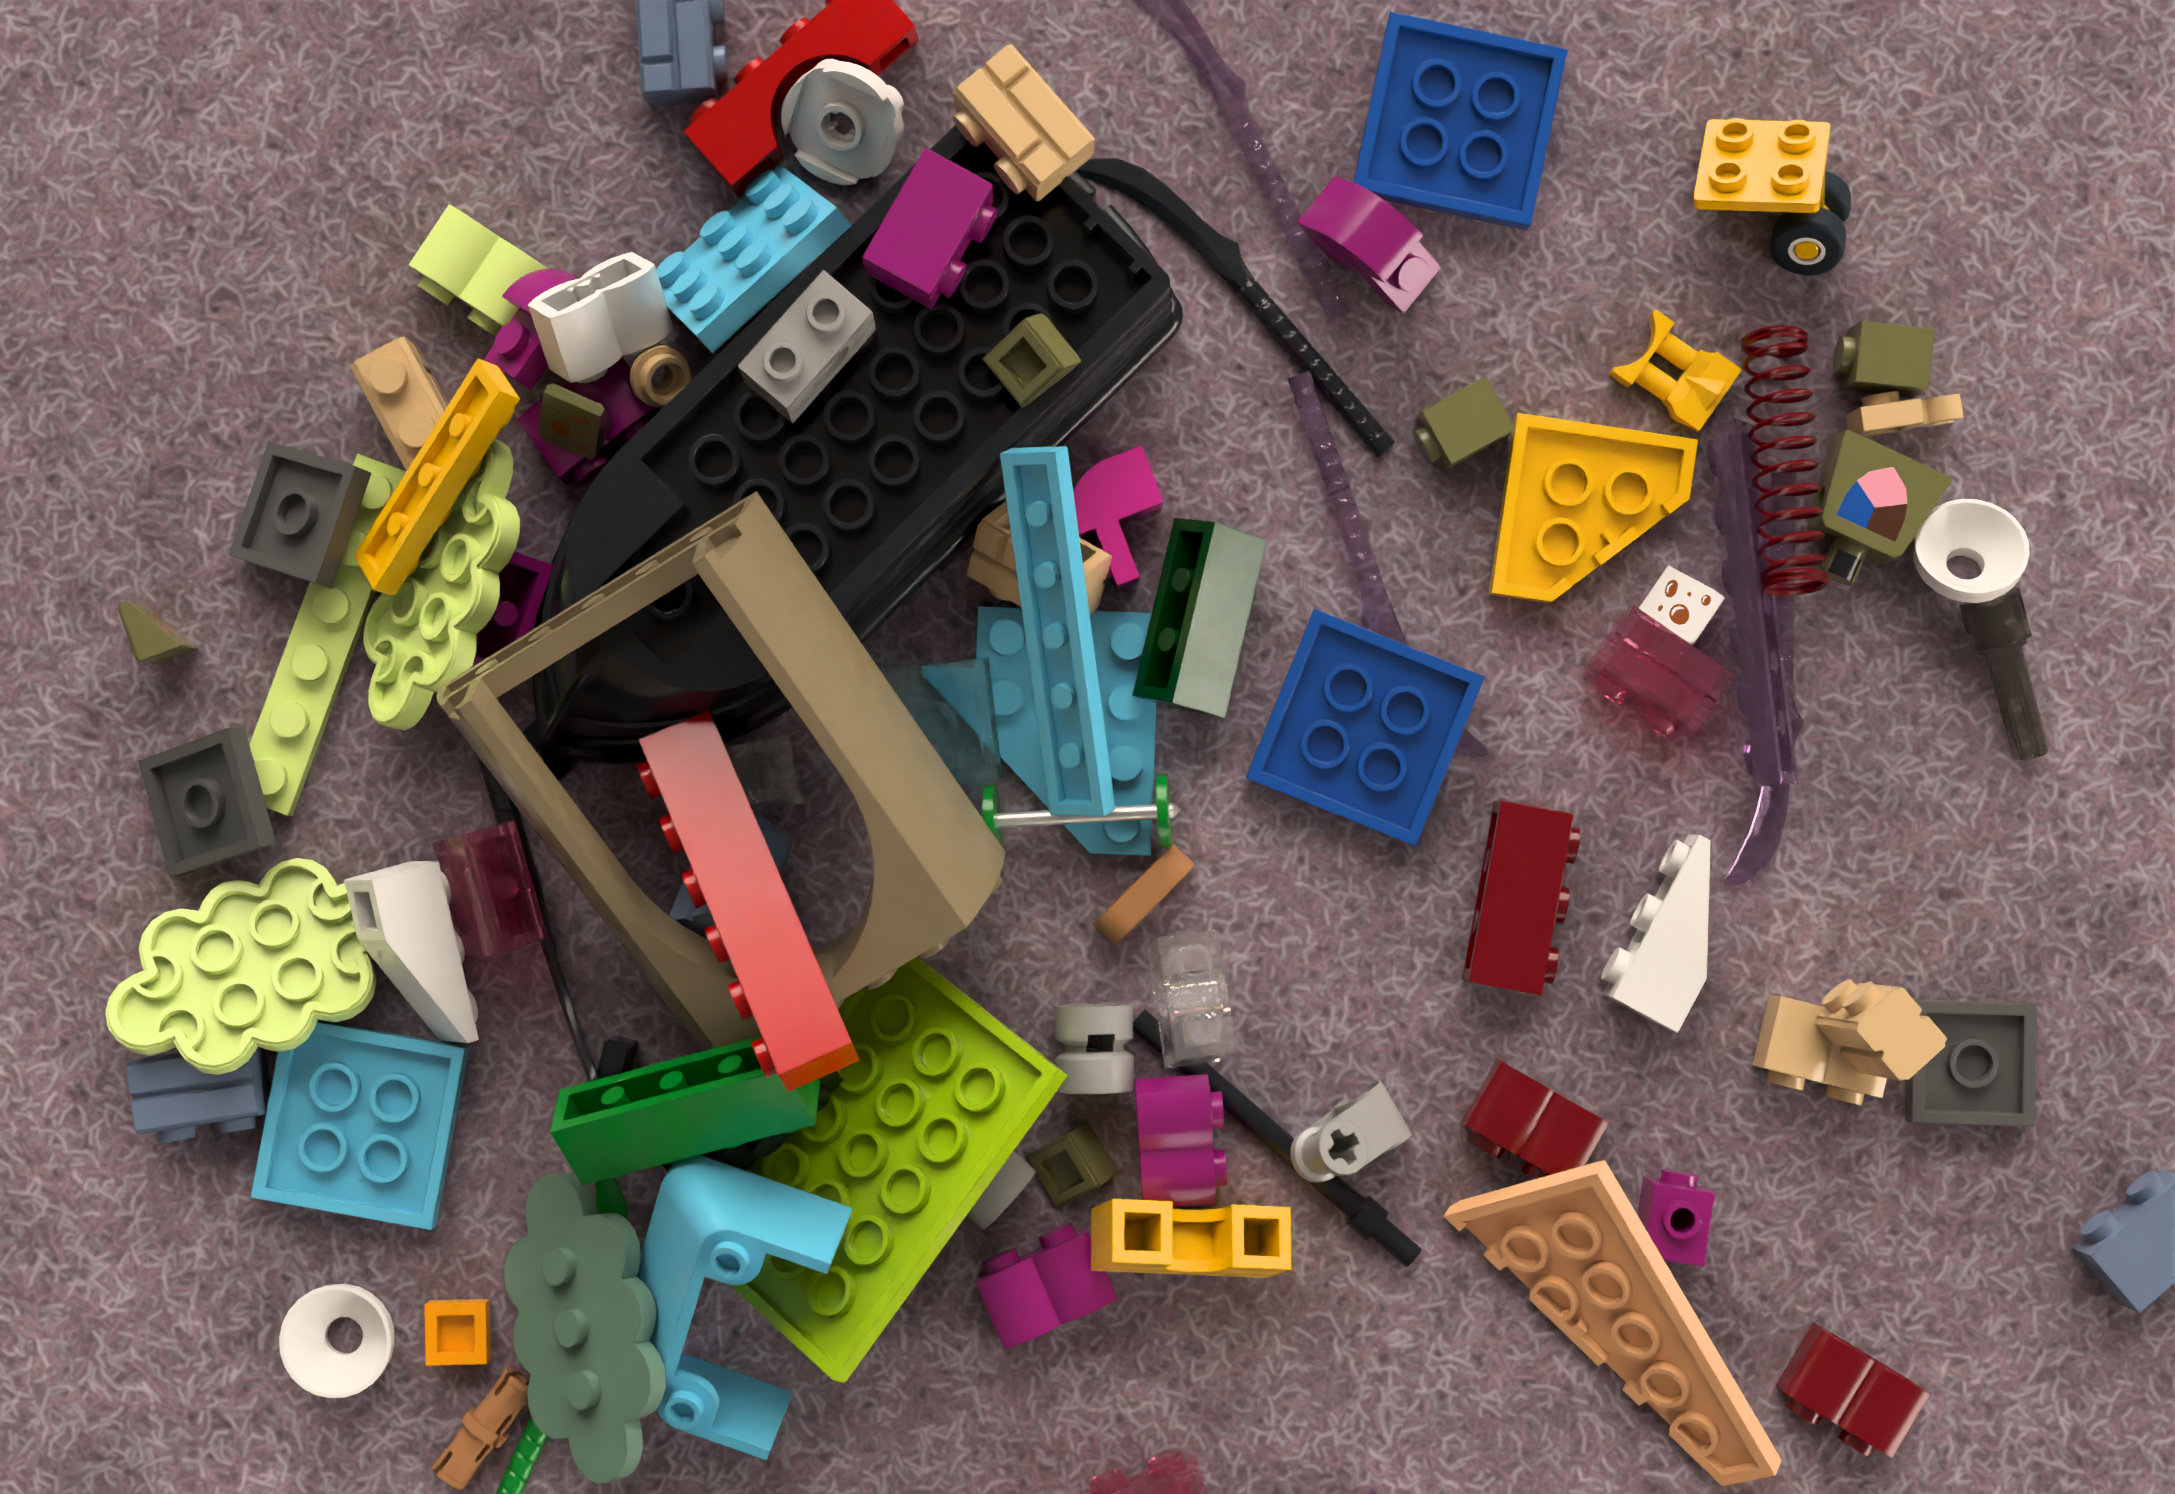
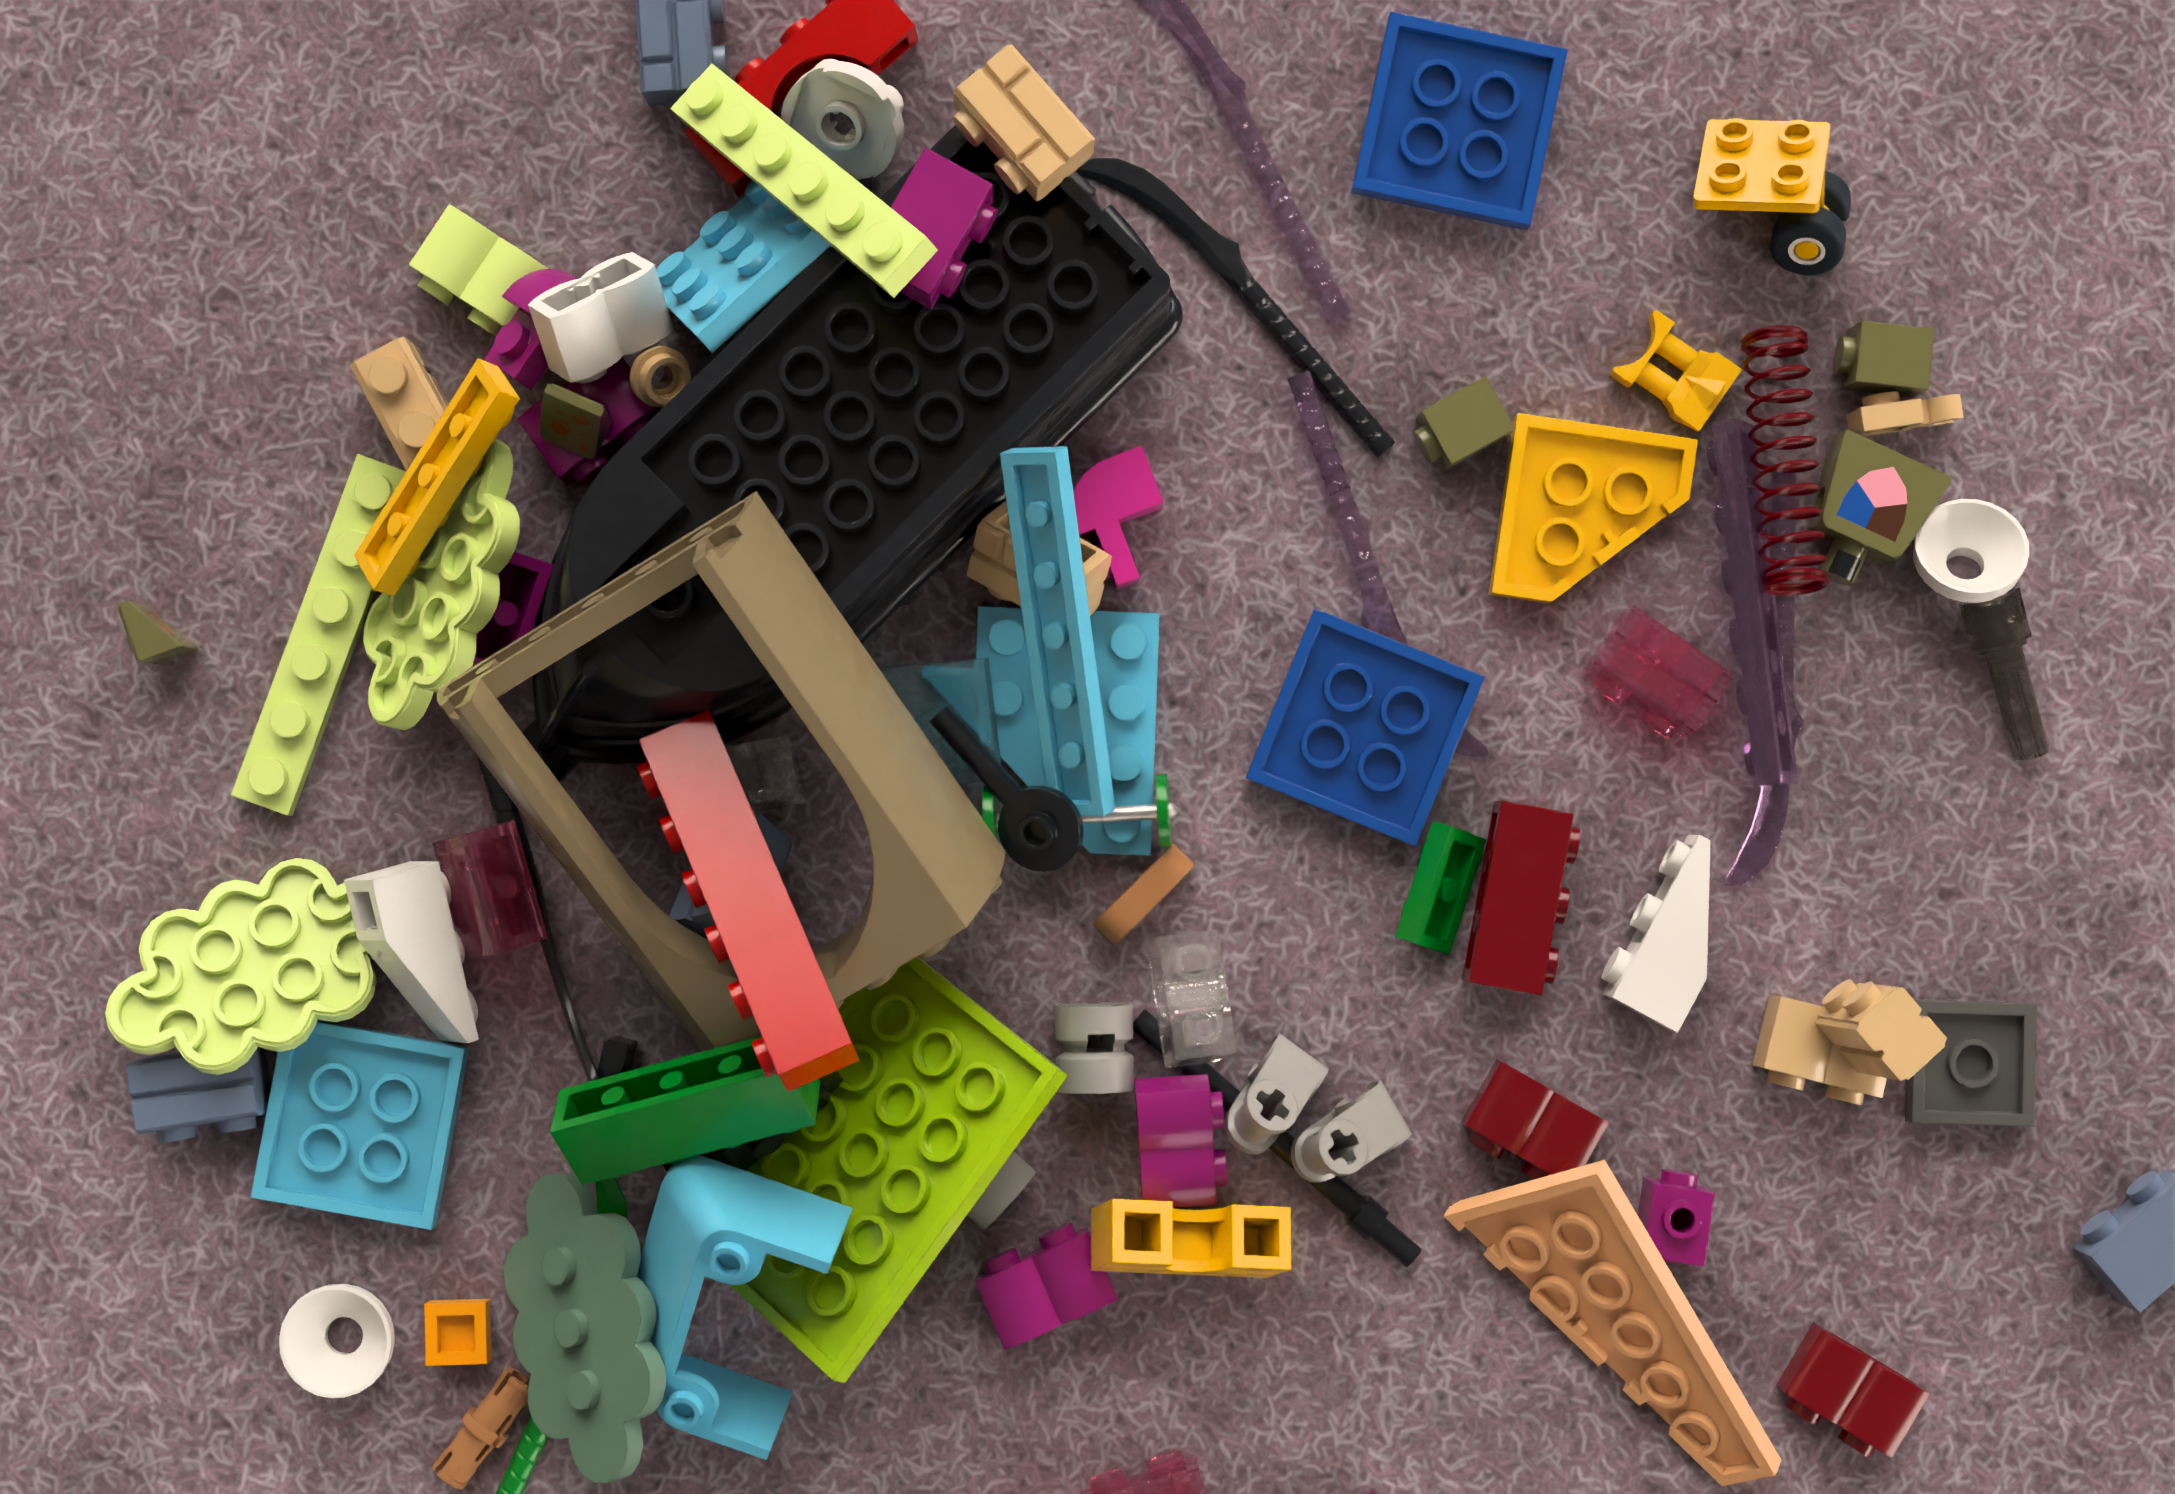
(207, 801): dark grey plate -> none
(300, 514): dark grey plate -> none
(805, 181): none -> yellowish green plate
(807, 346): light grey brick -> none
(1031, 358): olive slope -> none
(1037, 823): none -> black piece
(1072, 1164): olive slope -> none
(1199, 617): brick -> none
(1273, 1096): none -> light grey piece
(1371, 238): magenta brick -> none
(1440, 887): none -> green plate
(1681, 604): white slope -> none

